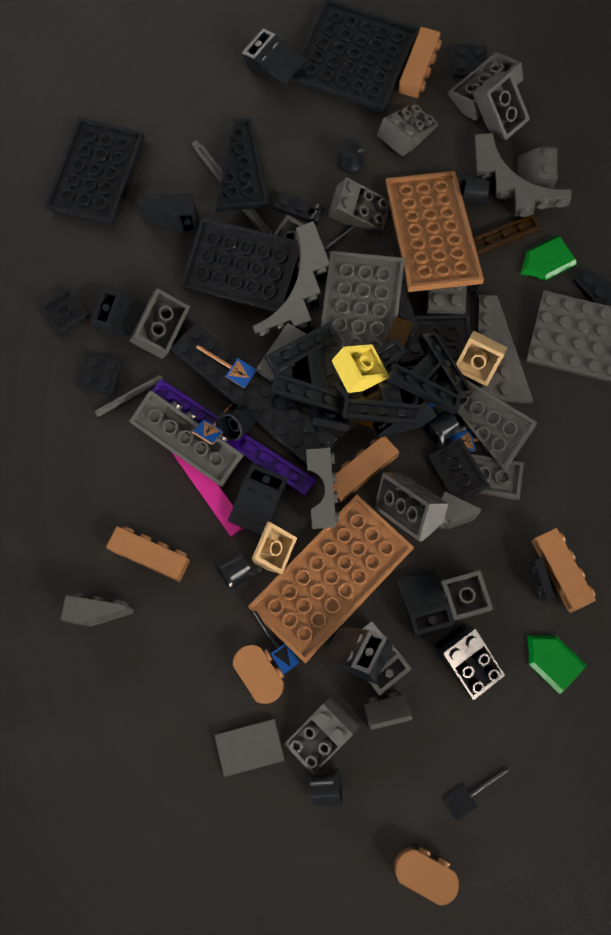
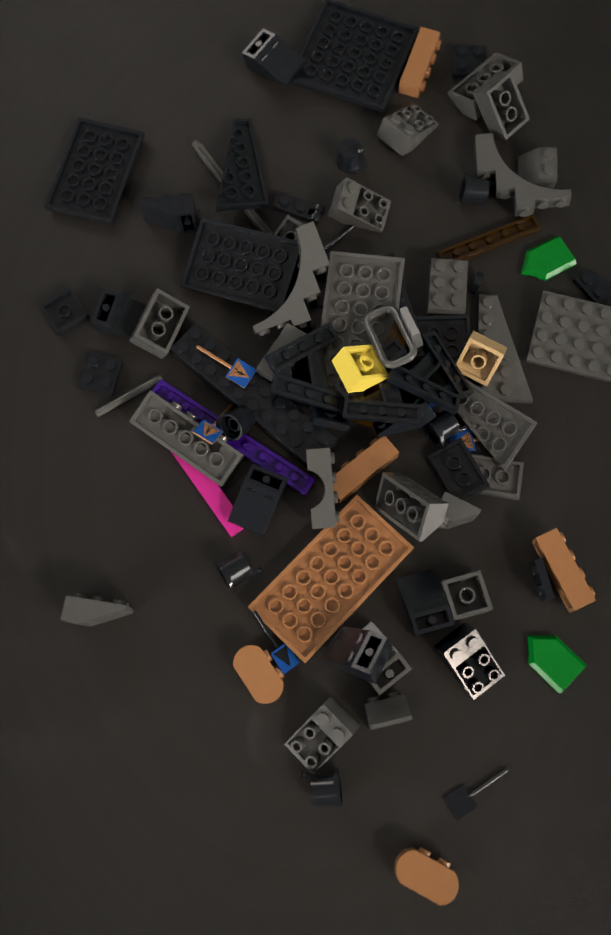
(148, 554): medium nougat brick -> none
(249, 747): dark grey tile -> none
(274, 548): tan slope -> none
(407, 327): none -> dark grey bar
(433, 231): medium nougat plate -> none

